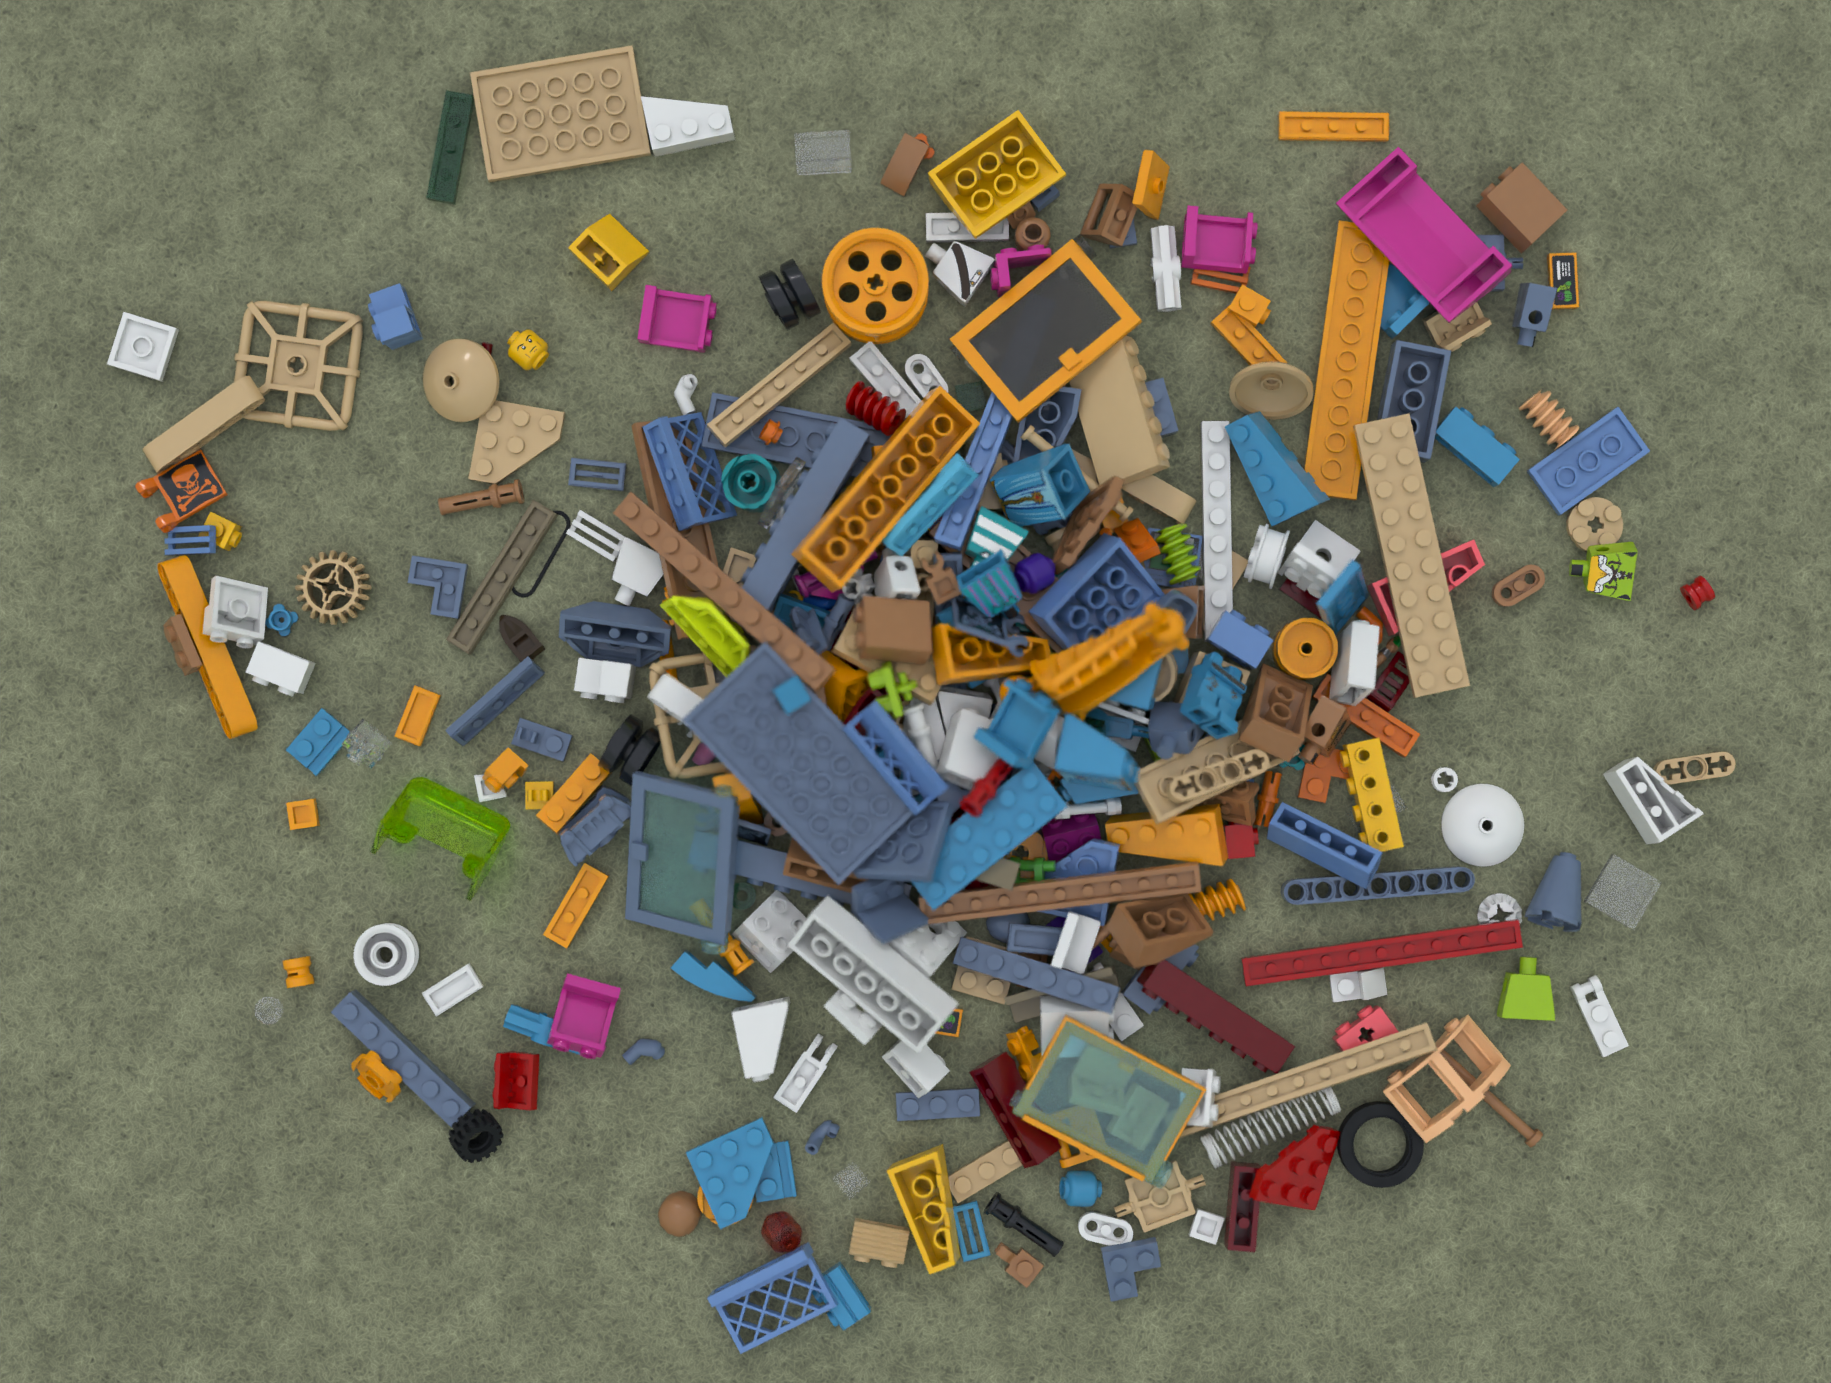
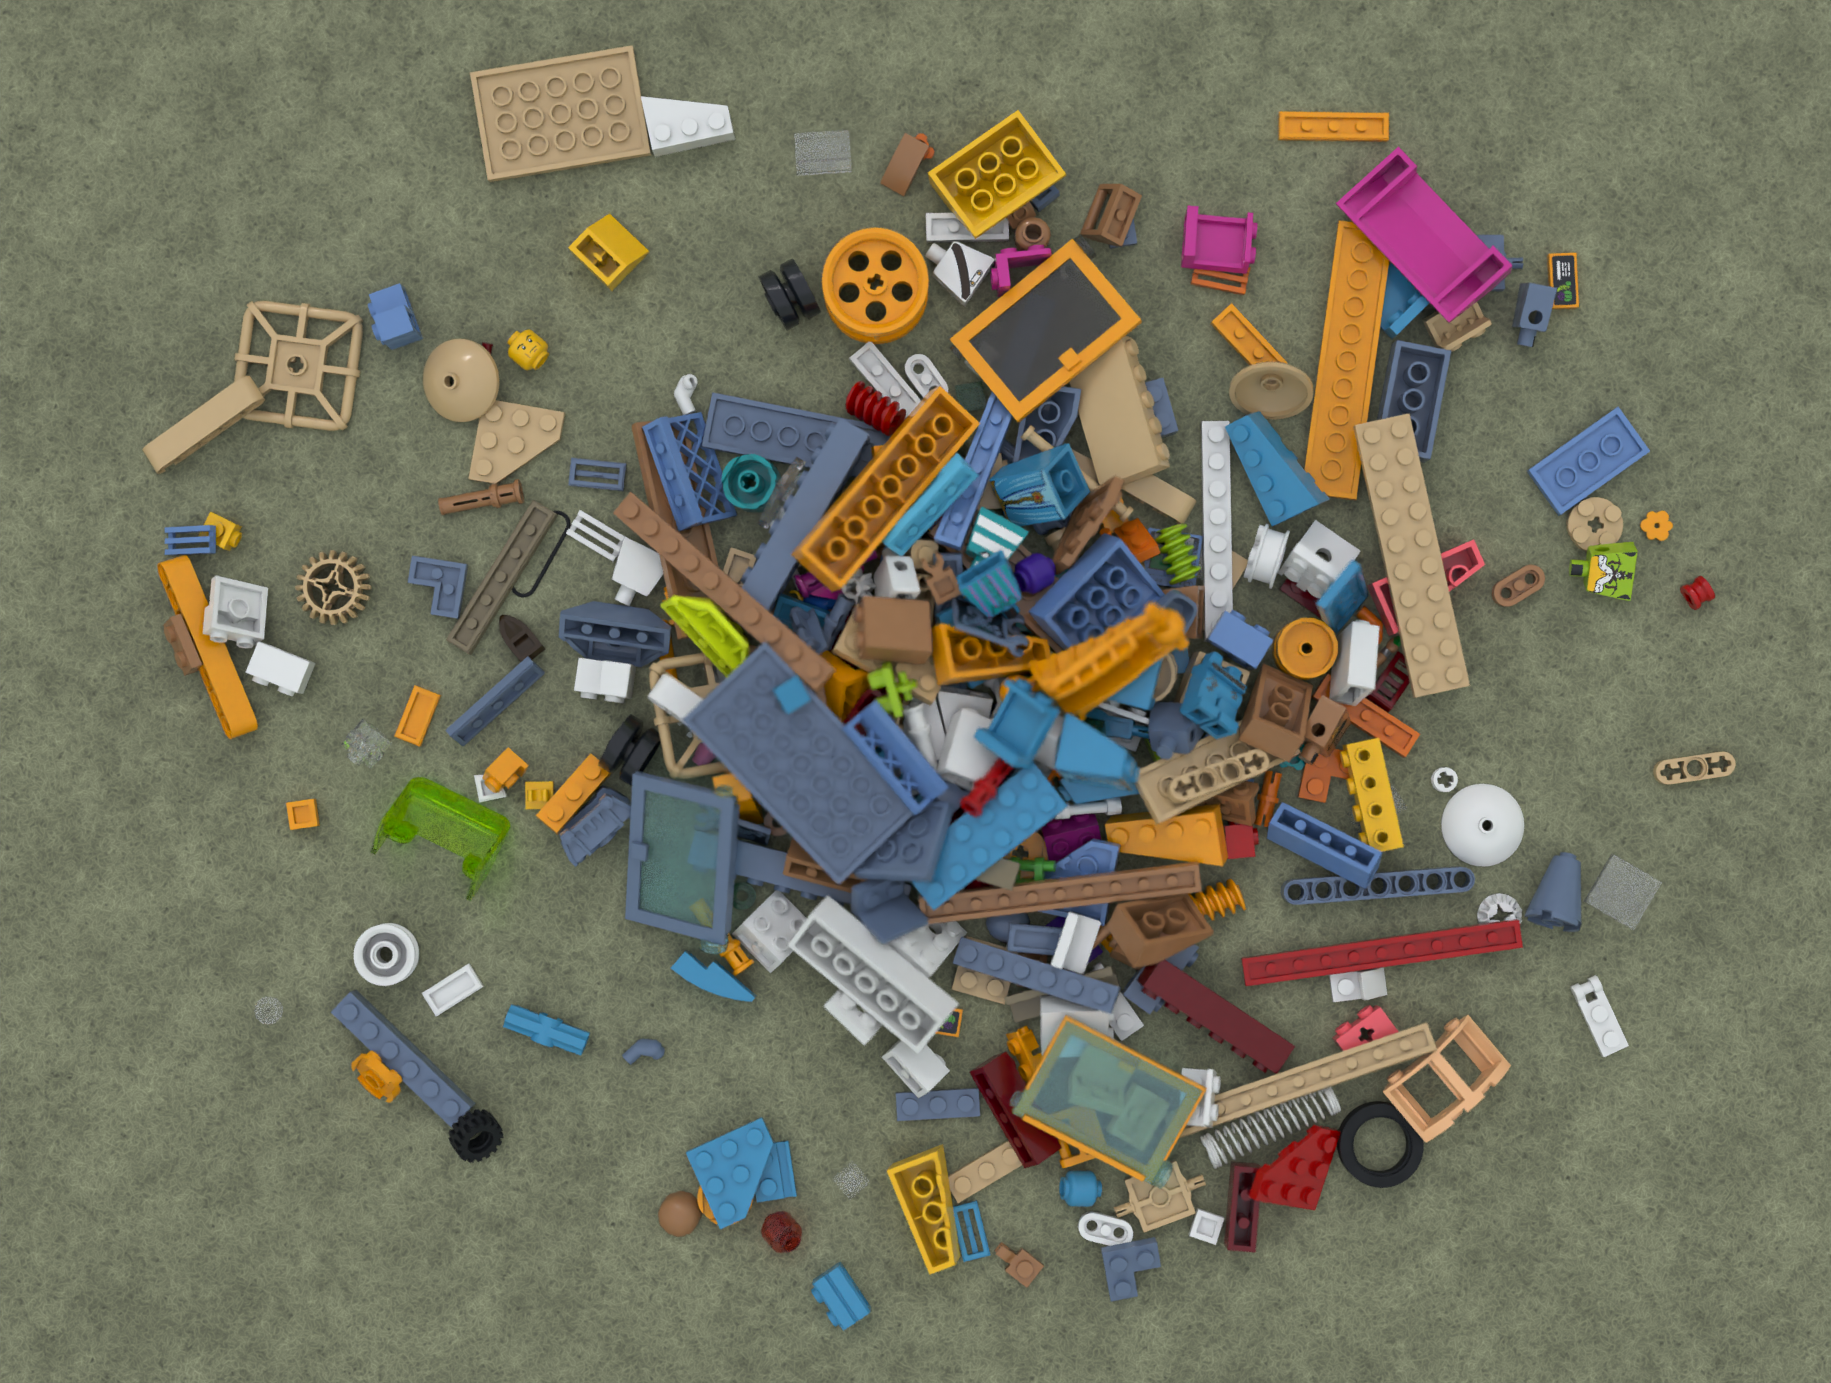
(143, 346): white plate -> none
(186, 488): flag -> none
(289, 618): dark azure plate -> none
(298, 972): light orange wheel -> none
(318, 742): dark azure plate -> none
(450, 147): clear green plate -> none
(516, 1080): red bracket -> none
(542, 739): sand blue plate -> none
(576, 905): light orange plate -> none
(583, 1016): dark pink panel -> none
(676, 319): dark pink panel -> none
(759, 1036): white slope -> none
(762, 1276): medium blue fence -> none
(771, 432): orange plate -> none
(779, 385): tan plate -> none
(804, 1076): white hinge -> none
(818, 1135): sand blue arm -> none
(879, 1242): tan brick -> none
(1013, 1217): black pin -> none
(1151, 184): light orange plate -> none
(1165, 268): white piece -> none
(1250, 306): light orange bracket -> none
(1476, 446): dark azure brick -> none
(1520, 206): medium nougat brick -> none
(1526, 994): lime torso -> none
(1532, 1136): medium nougat bar -> none
(1549, 418): light nougat piece -> none
(1648, 525): none -> light orange plant
(1649, 801): white wedge -> none

